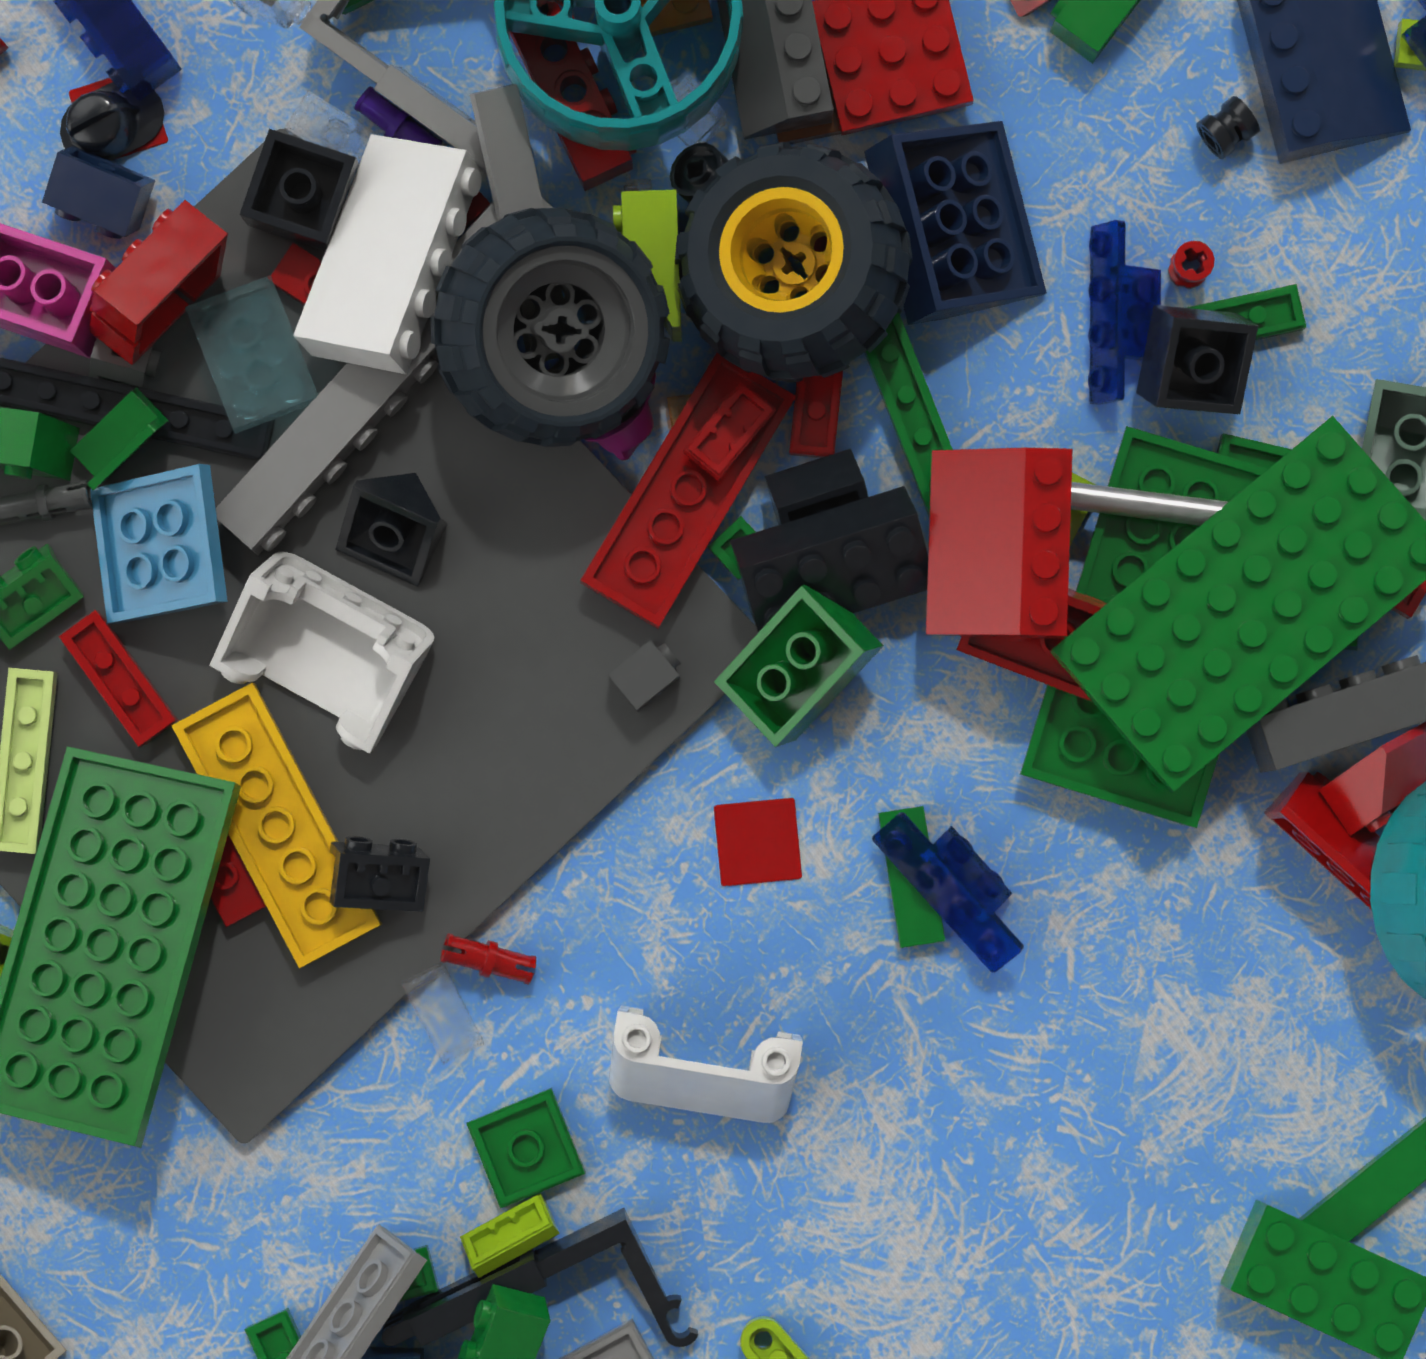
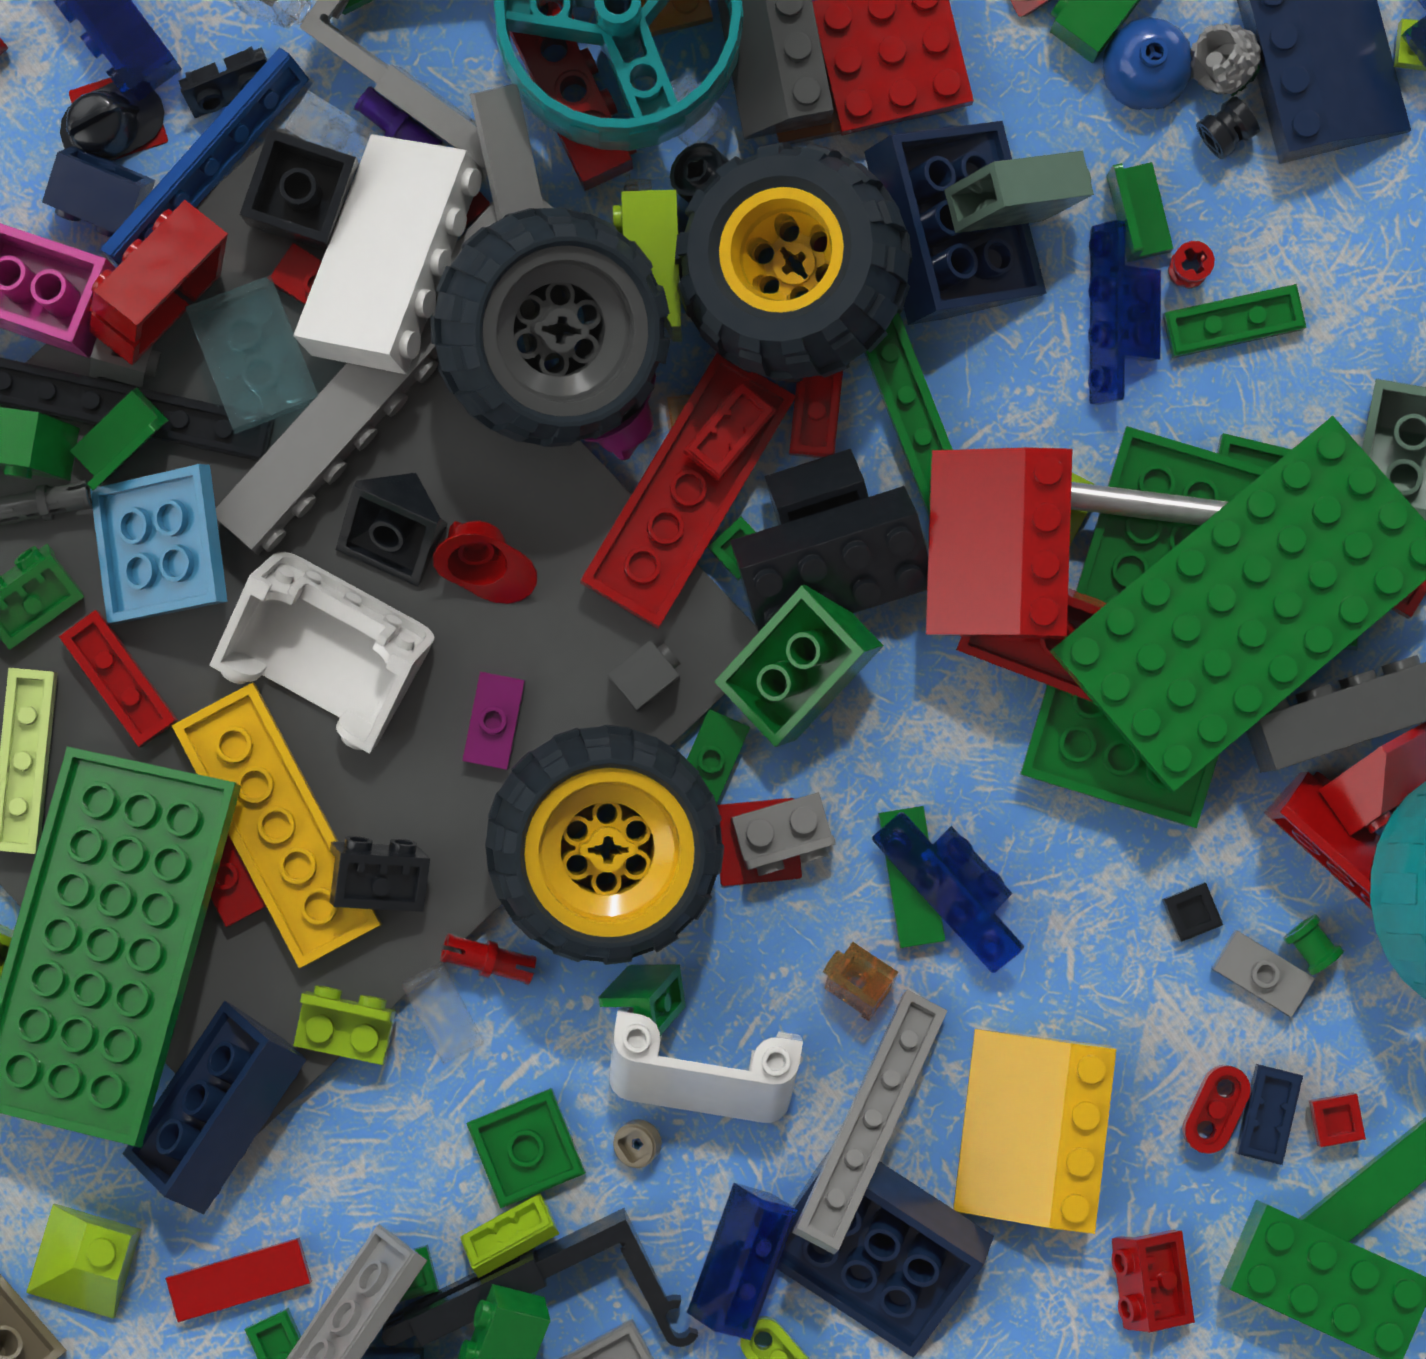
(83, 1261): none -> lime slope
(209, 90): none -> black hinge
(214, 1108): none -> dark blue slope
(215, 149): none -> blue tile
(238, 1279): none -> red tile
(344, 1026): none -> lime bracket
(484, 564): none -> red piece
(493, 720): none -> magenta plate
(567, 784): none -> wheel
(637, 1143): none -> dark tan tile
(650, 990): none -> green panel
(717, 750): none -> green plate
(742, 1261): none -> clear blue brick
(782, 833): none -> light grey bracket
(869, 1122): none -> light grey plate
(874, 973): none -> clear orange brick
(897, 1263): none -> dark blue slope
(1019, 191): none -> sand green brick
(1035, 1130): none -> yellow slope
(1137, 78): none -> blue cylinder
(1141, 208): none -> green panel
(1152, 1281): none -> red bracket
(1192, 912): none -> black tile
(1196, 359): black brick -> none
(1219, 1110): none -> red plate
(1225, 58): none -> light grey piece
(1263, 973): none -> light grey plate
(1269, 1114): none -> dark blue plate
(1313, 944): none -> green bush
(1337, 1119): none -> red plate

